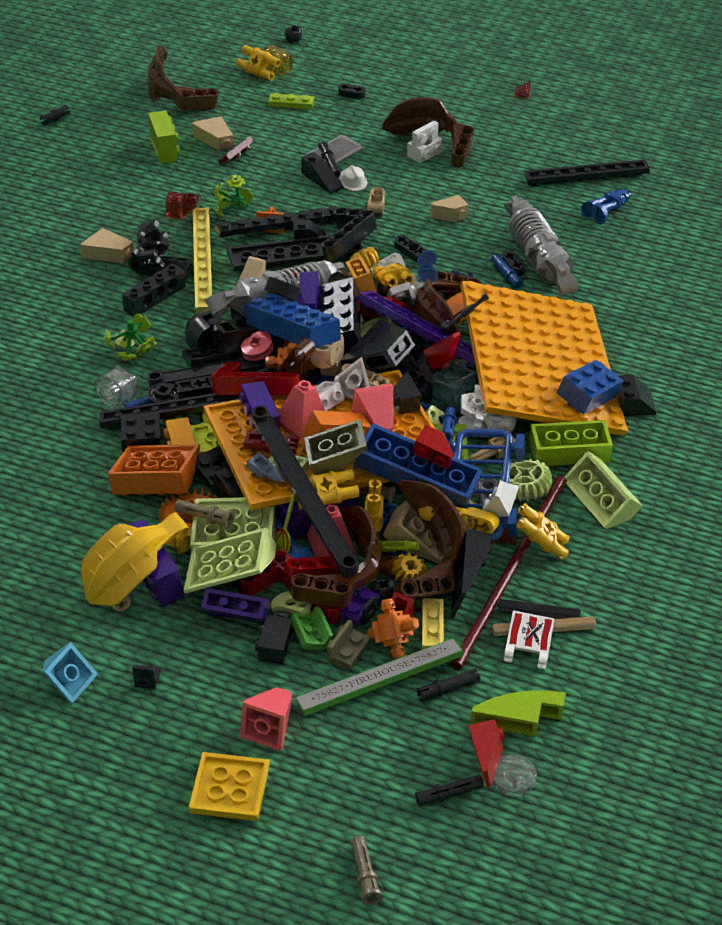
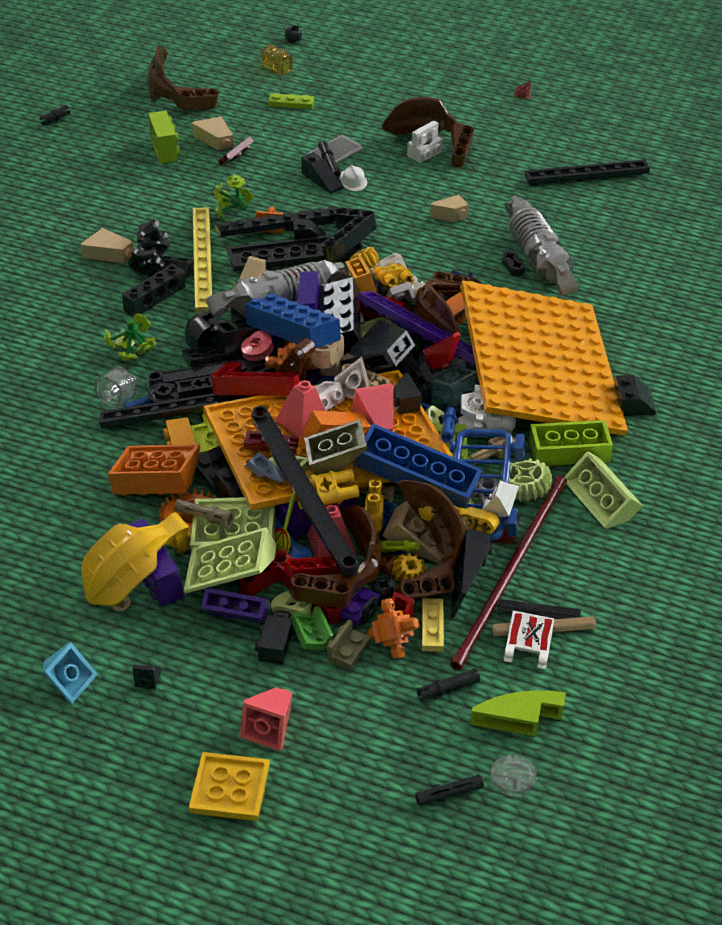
(140, 430): black brick -> none
(181, 204): clear red slope -> none
(257, 394): dark purple brick -> none
(258, 62): yellow pin -> none
(282, 288): black tyre -> none
(351, 91): black beam -> none
(367, 878): dark tan pin -> none
(377, 200): tan piece -> none
(378, 677): tile -> none
(405, 245): black beam -> none
(426, 269): blue piece -> none
(433, 447): red slope -> none
(447, 326): black piece -> none
(488, 747): red slope -> none
(509, 274): blue pin -> none
(542, 531): yellow pin -> none
(590, 386): blue brick -> none
(601, 206): blue piece -> none

